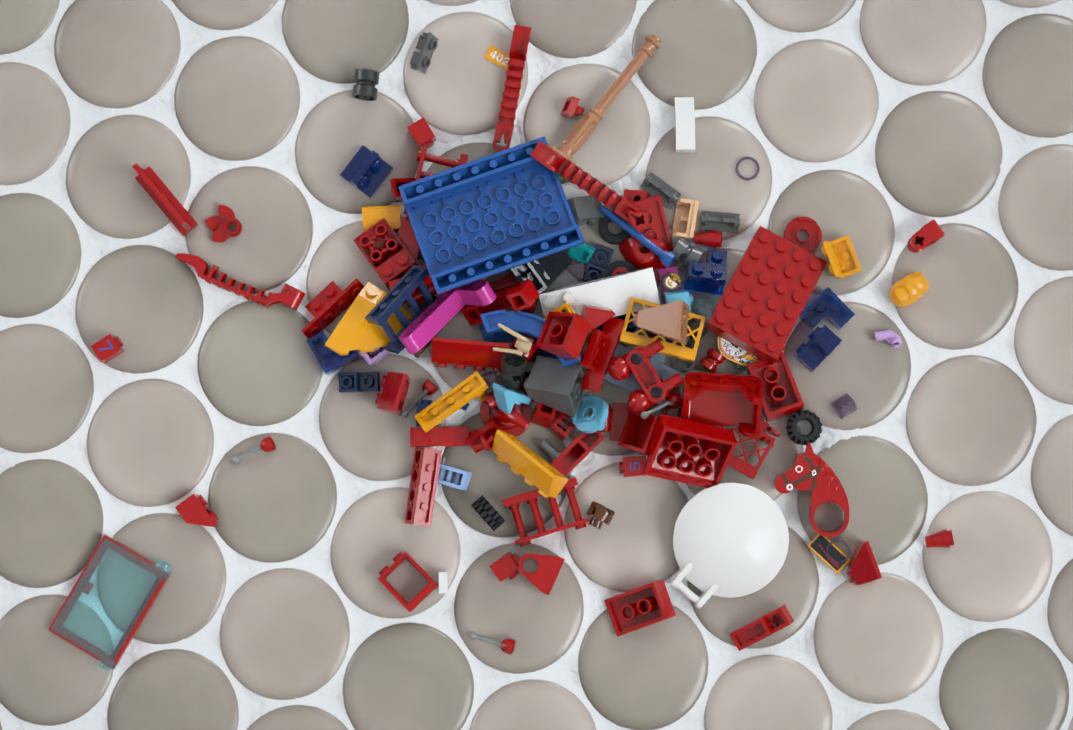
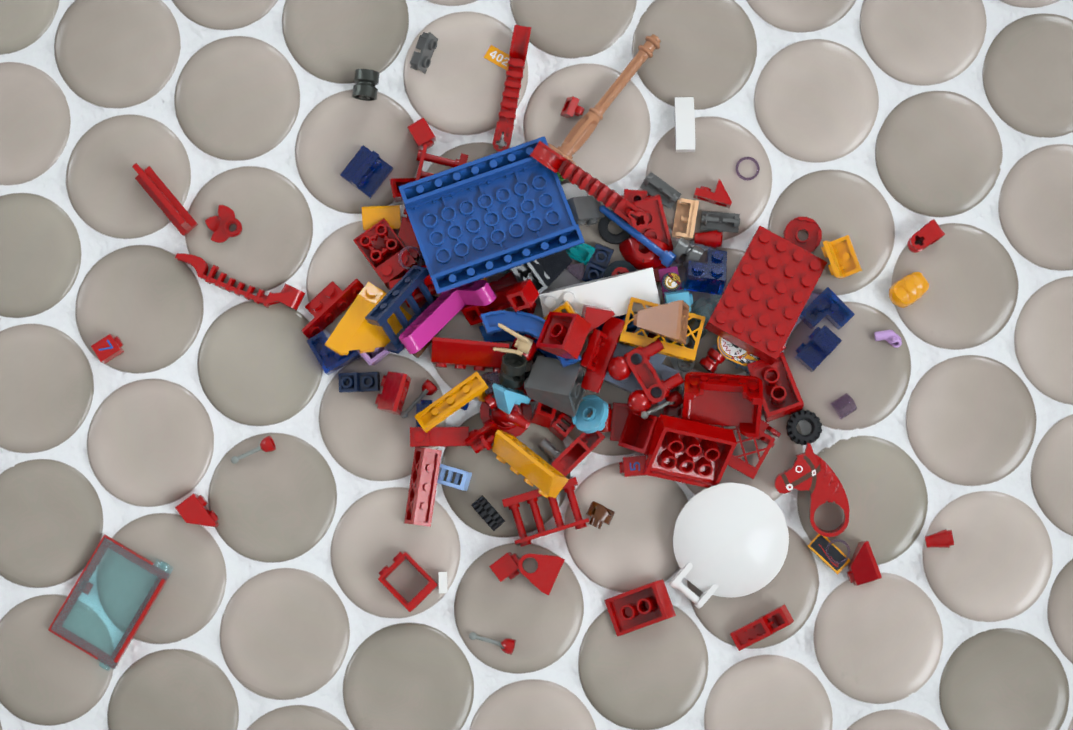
(412, 247): none -> piece
(719, 197): none -> red slope

